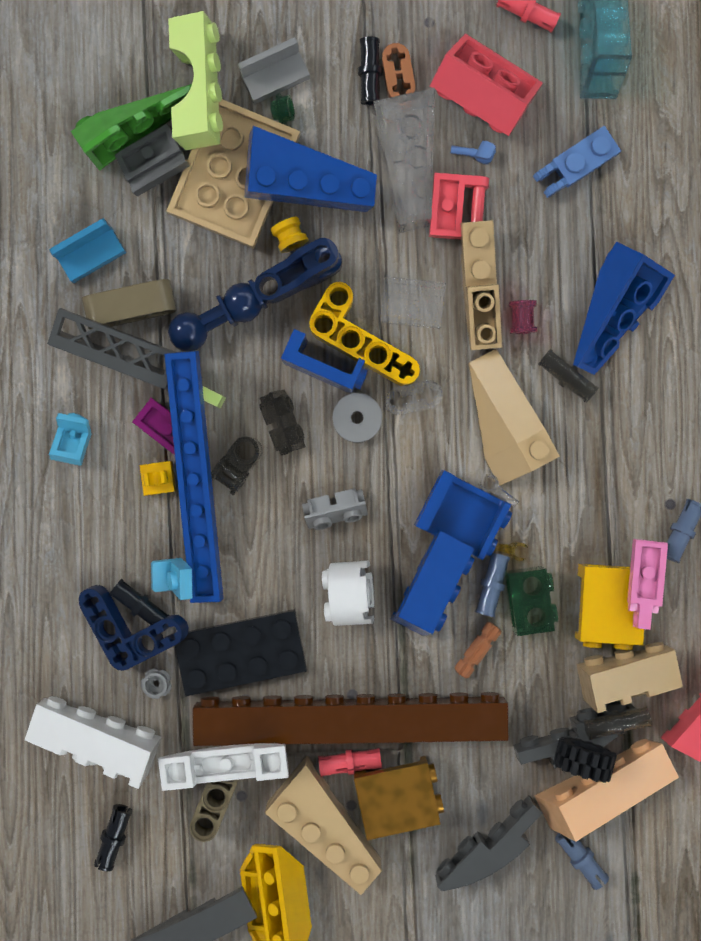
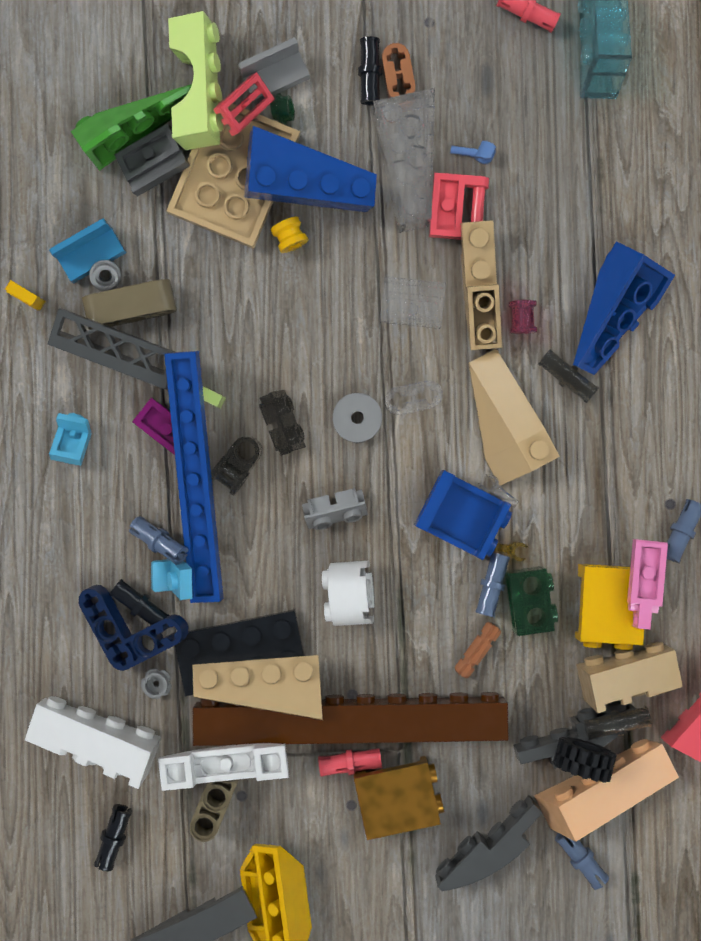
(24, 295): none -> yellow tile
(98, 282): none -> light grey plate
(157, 478): yellow tile -> none
(158, 540): none -> sand blue pin
(229, 116): none -> coral tile
(245, 300): dark blue piece -> none
(273, 684): none -> tan wing
(294, 358): blue panel -> none
(322, 825): tan wedge -> none
(368, 342): yellow beam -> none
(434, 585): blue wedge -> none
(485, 84): coral slope -> none
(579, 160): medium blue hinge -> none

